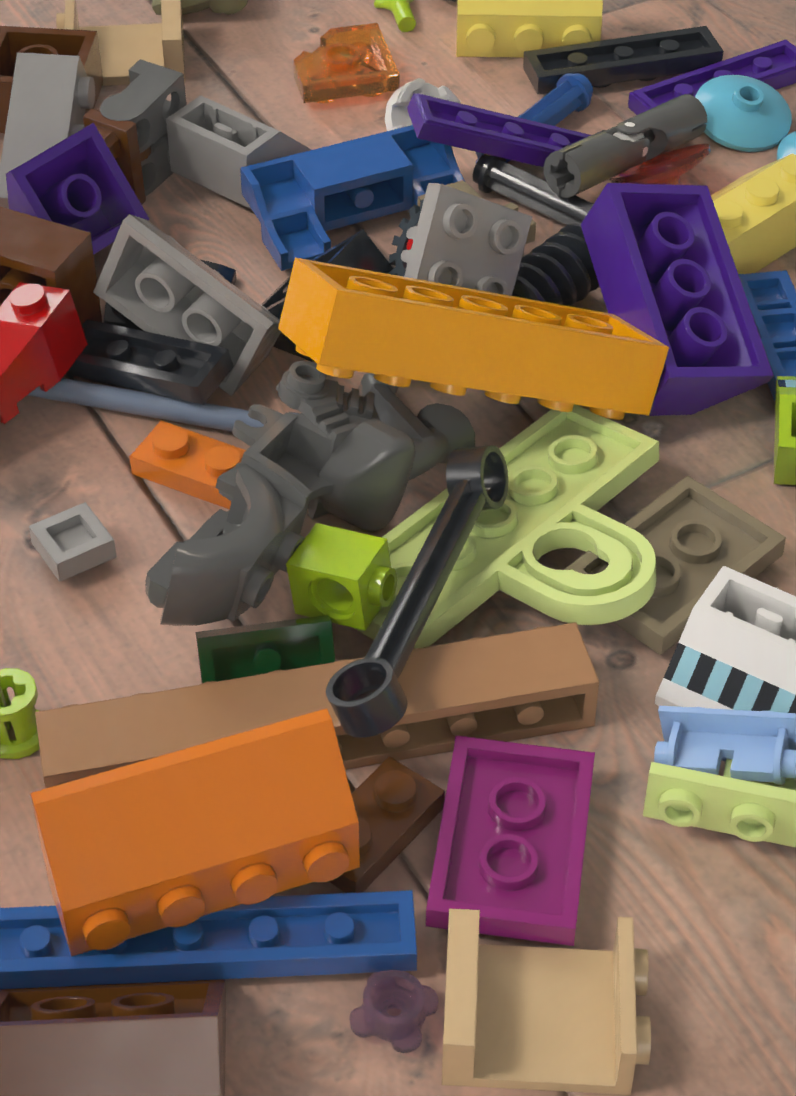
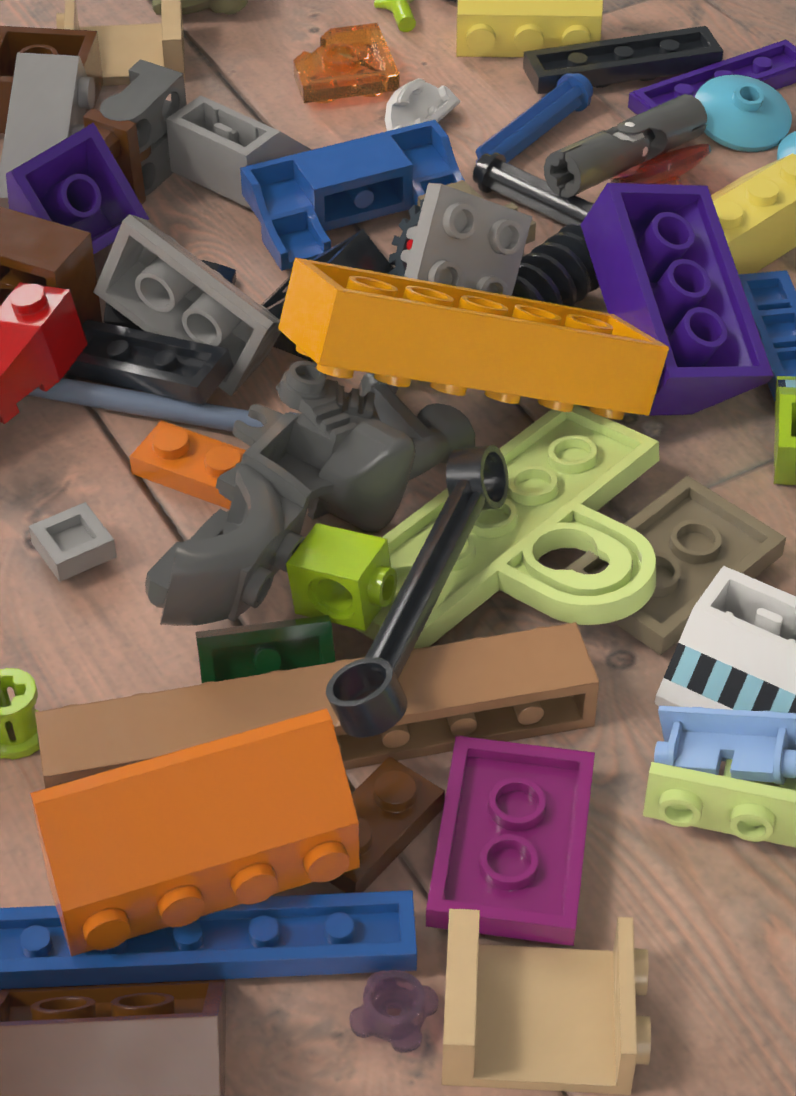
(487, 130): dark purple tile -> none

